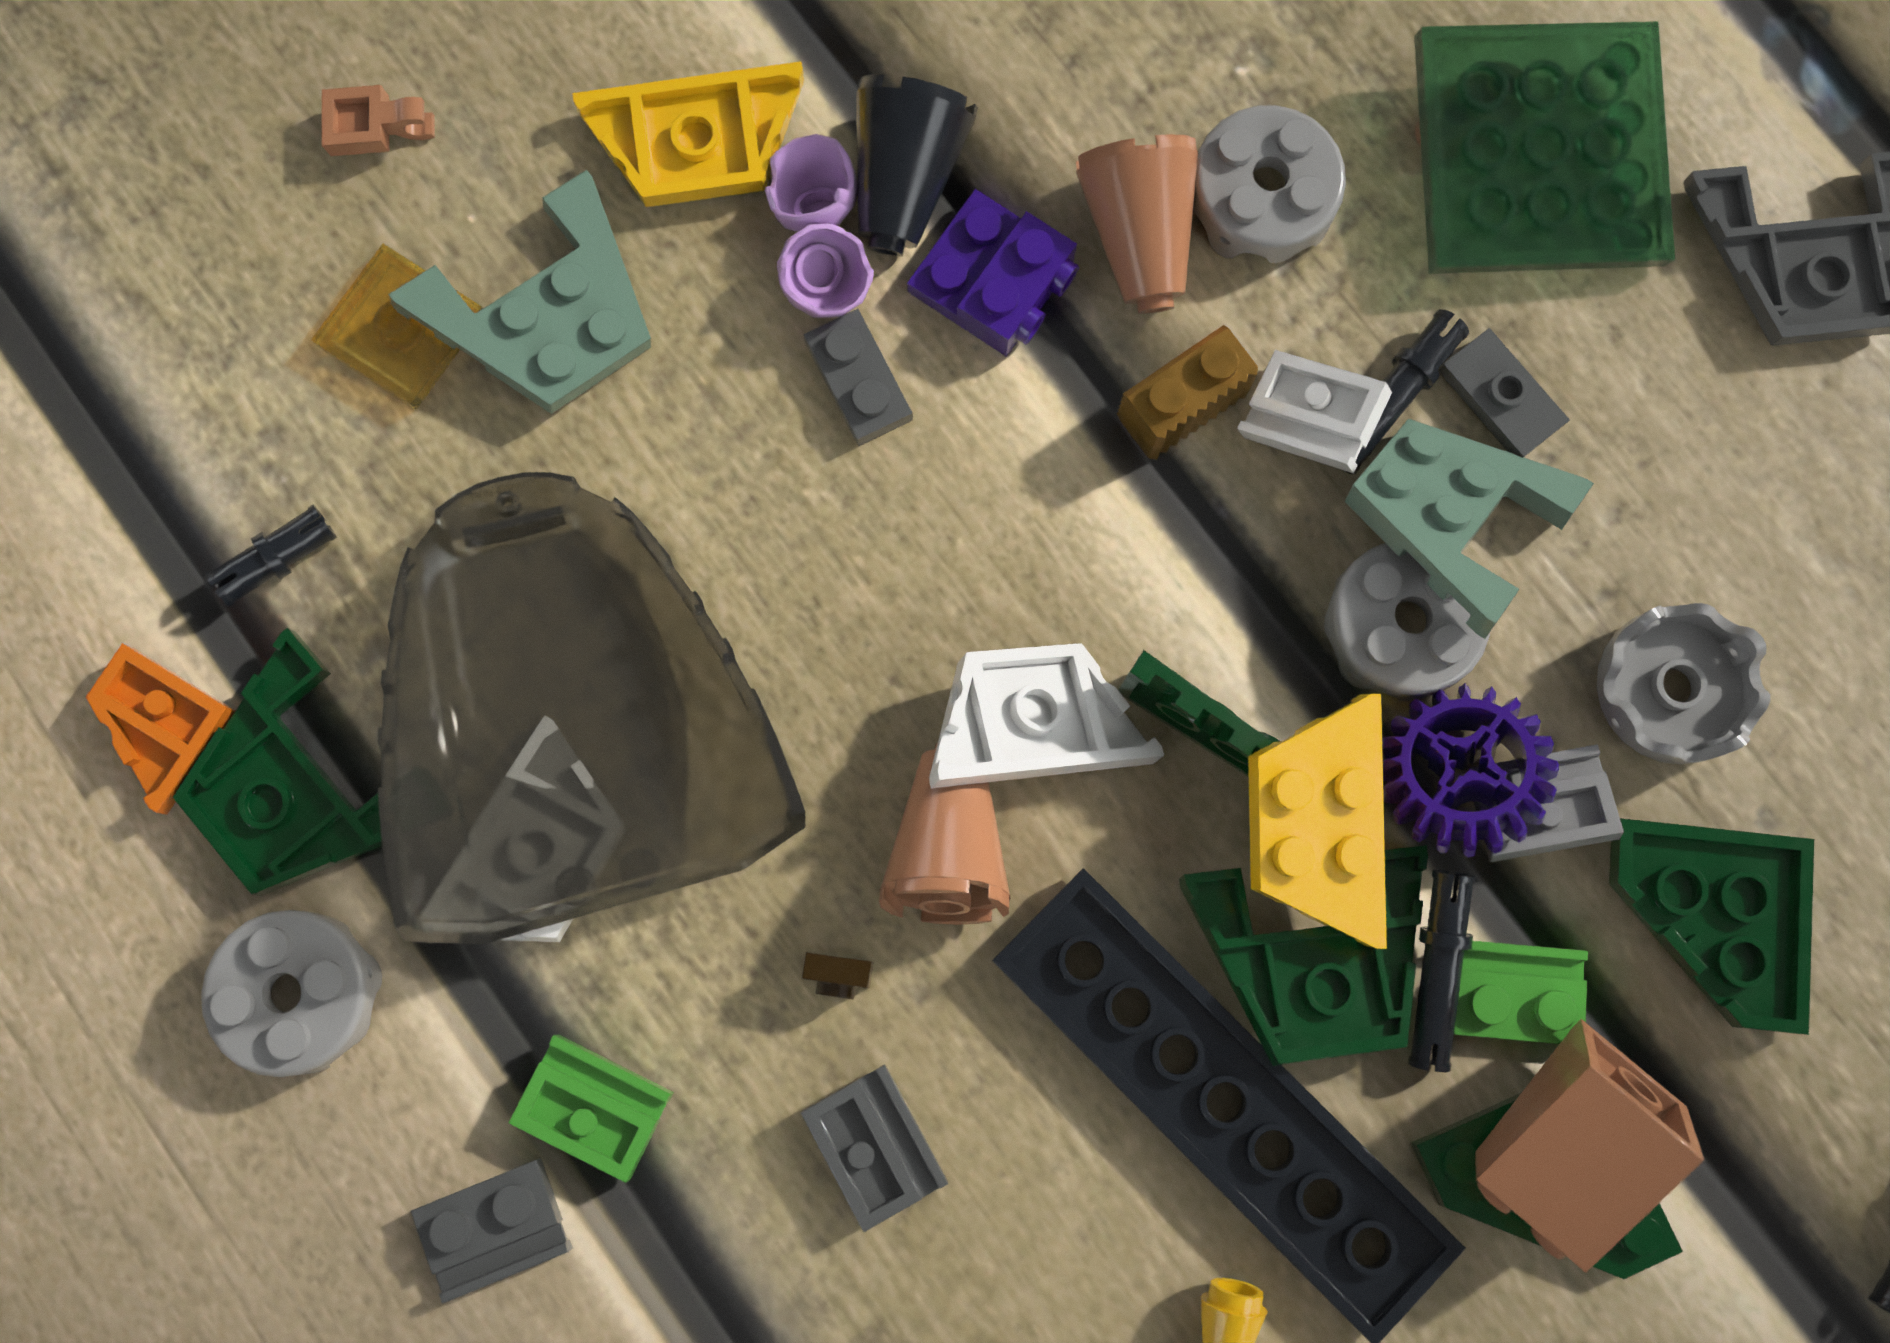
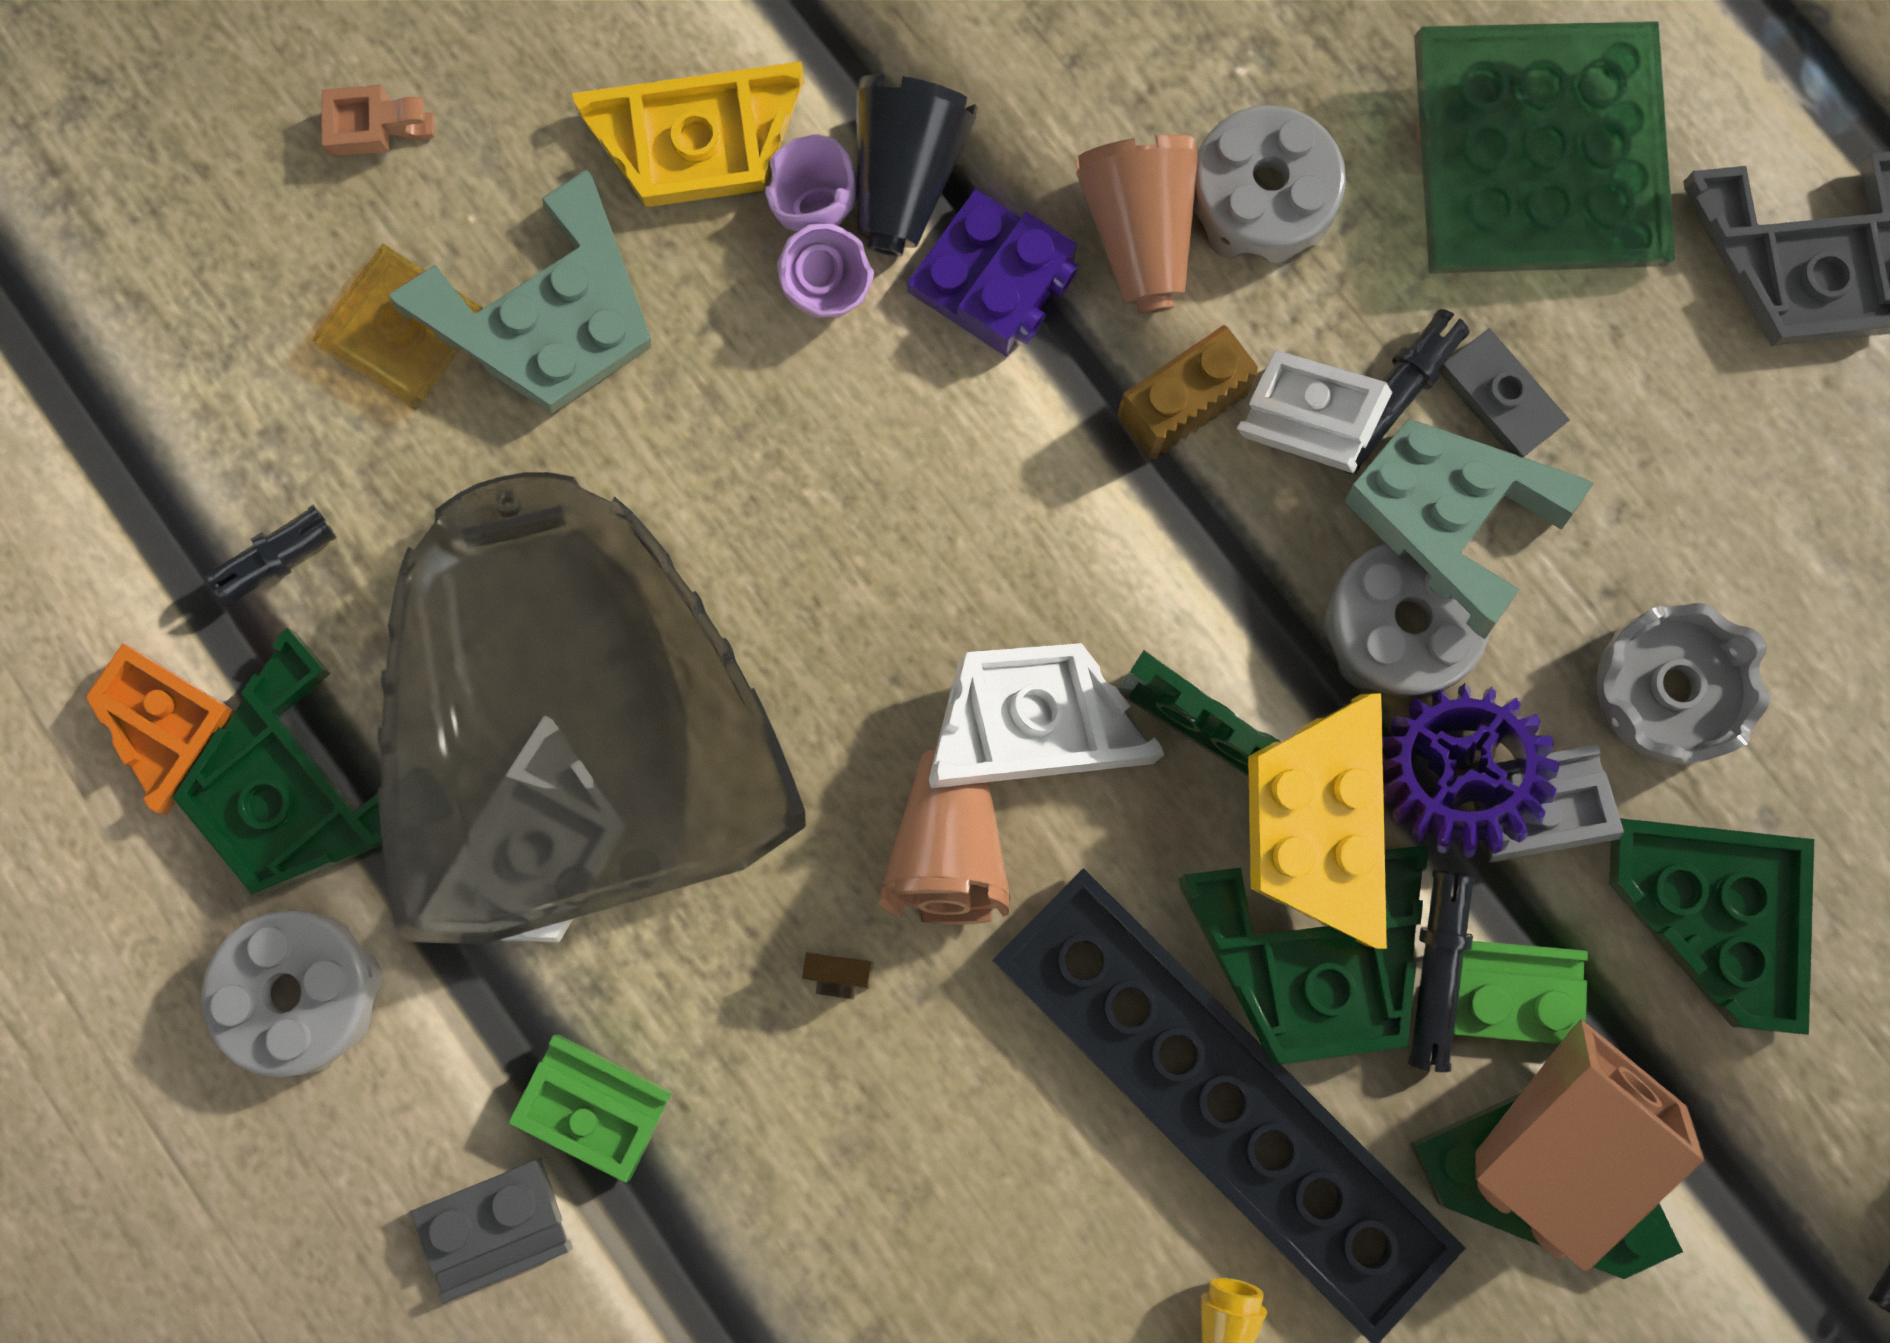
(858, 377): dark grey plate -> none
(874, 1148): dark grey plate -> none

